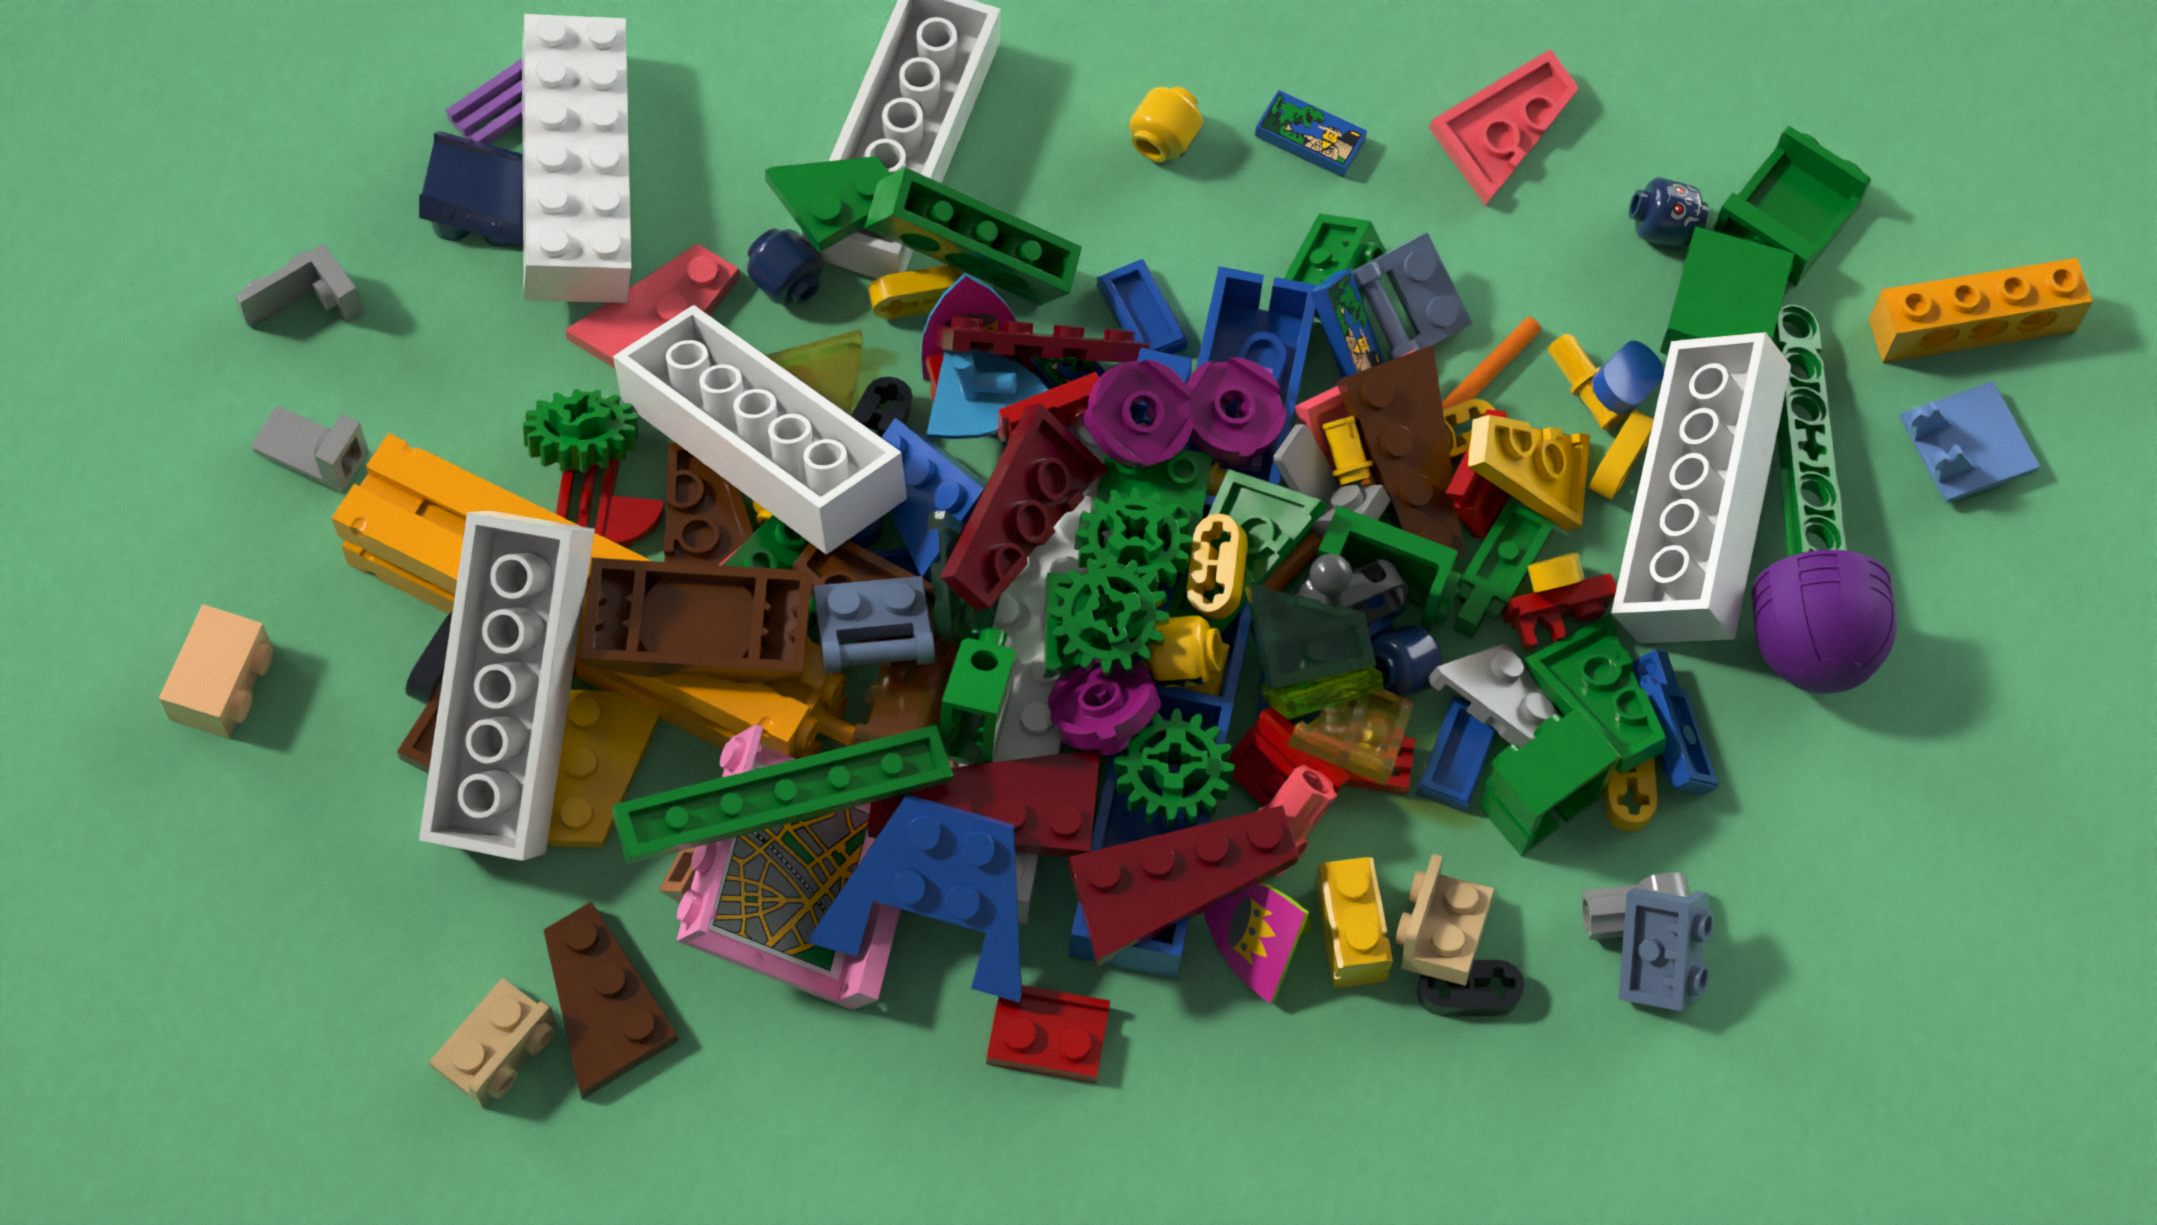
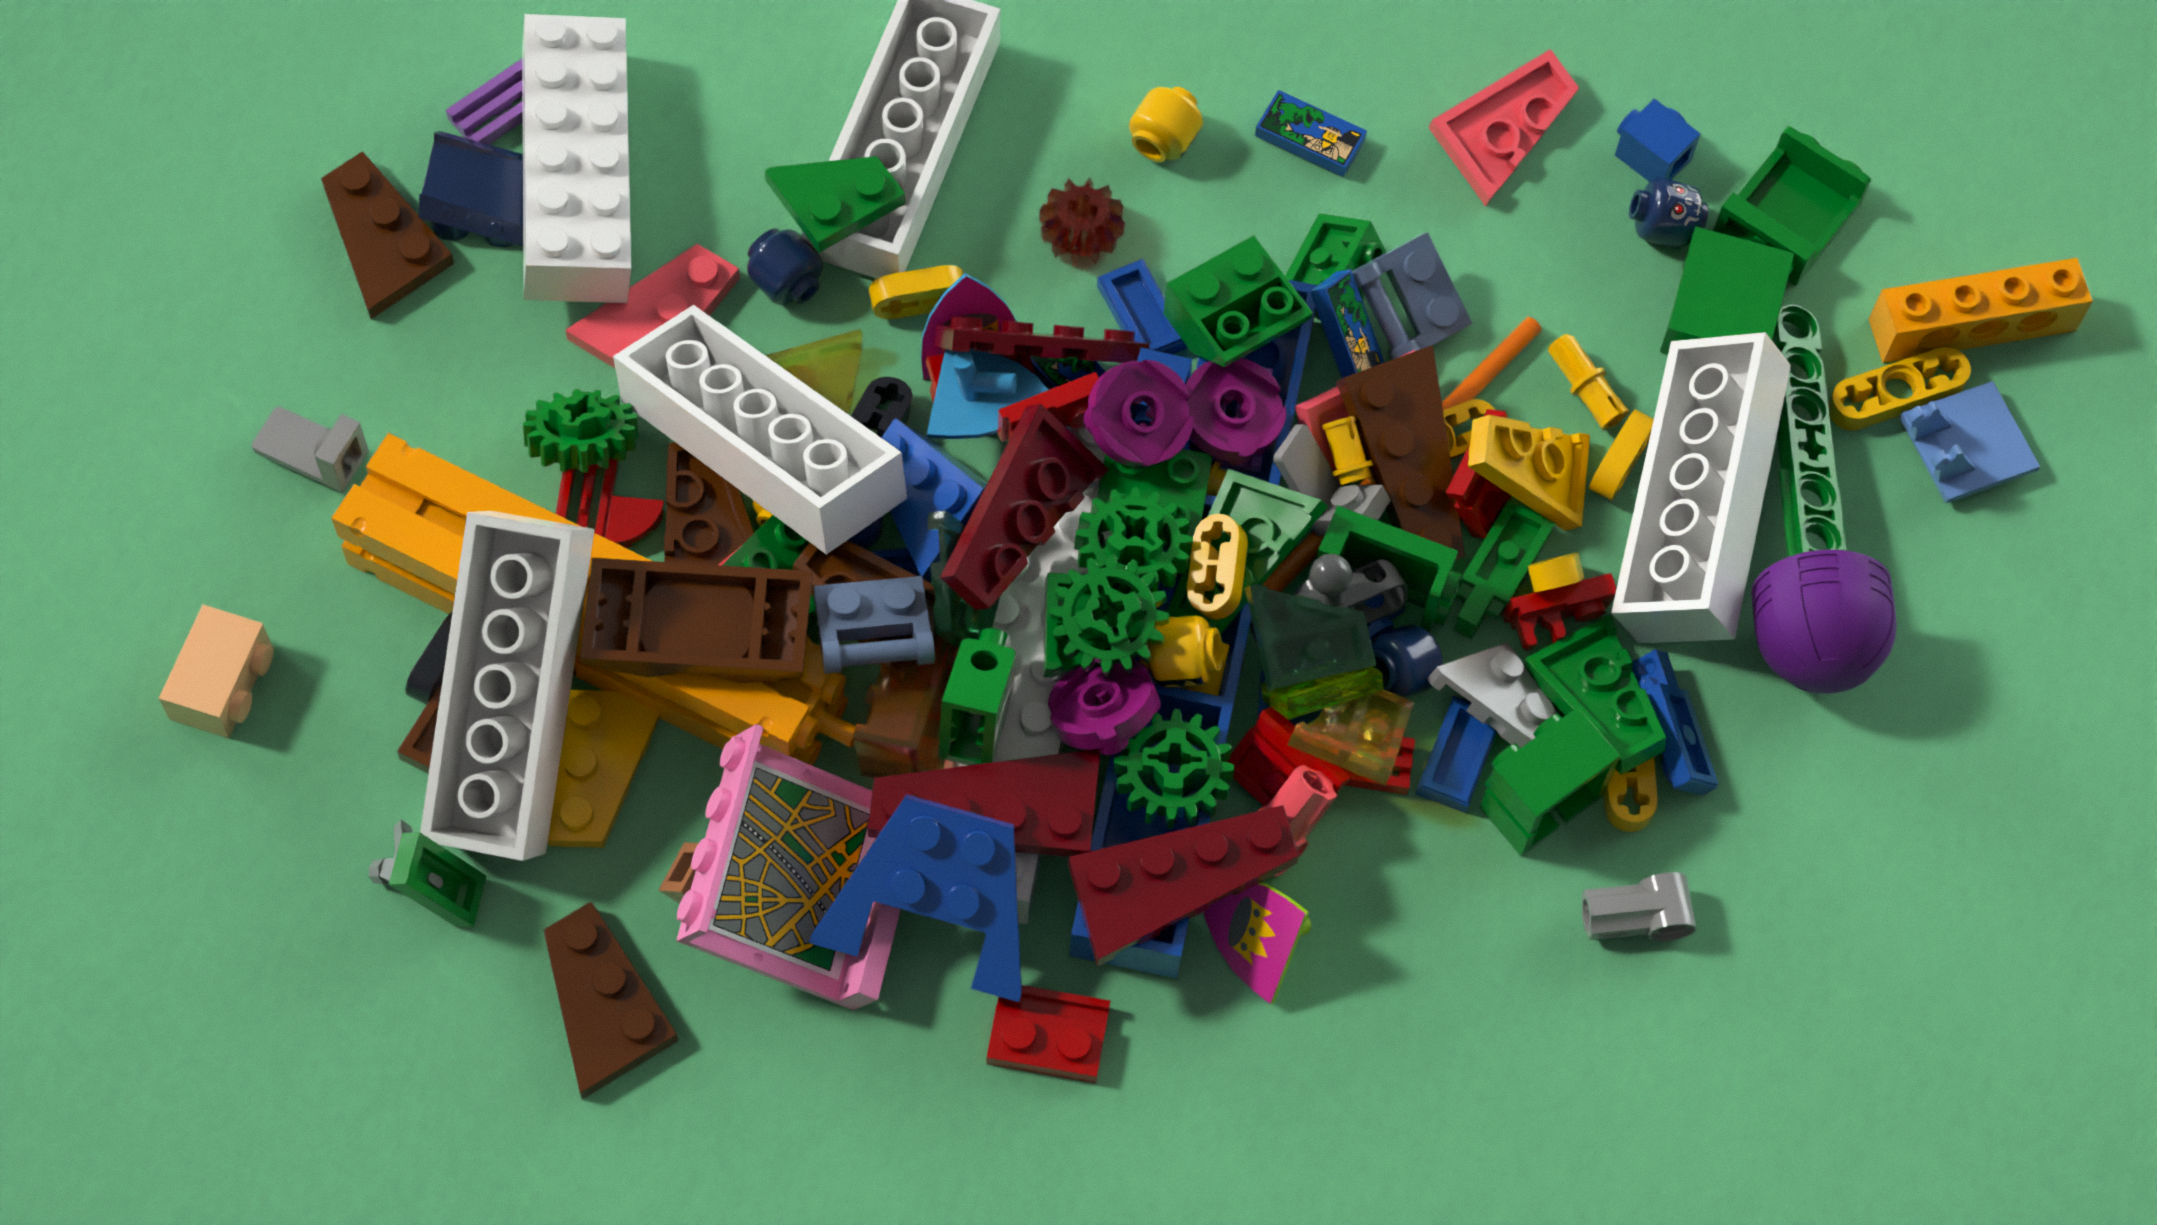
(304, 273): light grey bracket -> none
(382, 235): none -> reddish brown wing
(431, 877): none -> green piece
(494, 1042): tan bracket -> none
(781, 794): green plate -> none
(973, 236): green brick -> none
(1081, 221): none -> clear red gear
(1233, 304): none -> green slope
(1353, 922): yellow brick -> none
(1444, 925): tan bracket -> none
(1471, 1000): black beam -> none
(1627, 377): blue tile -> none
(1656, 141): none -> blue brick
(1665, 948): sand blue bracket -> none
(1883, 404): none -> yellow beam

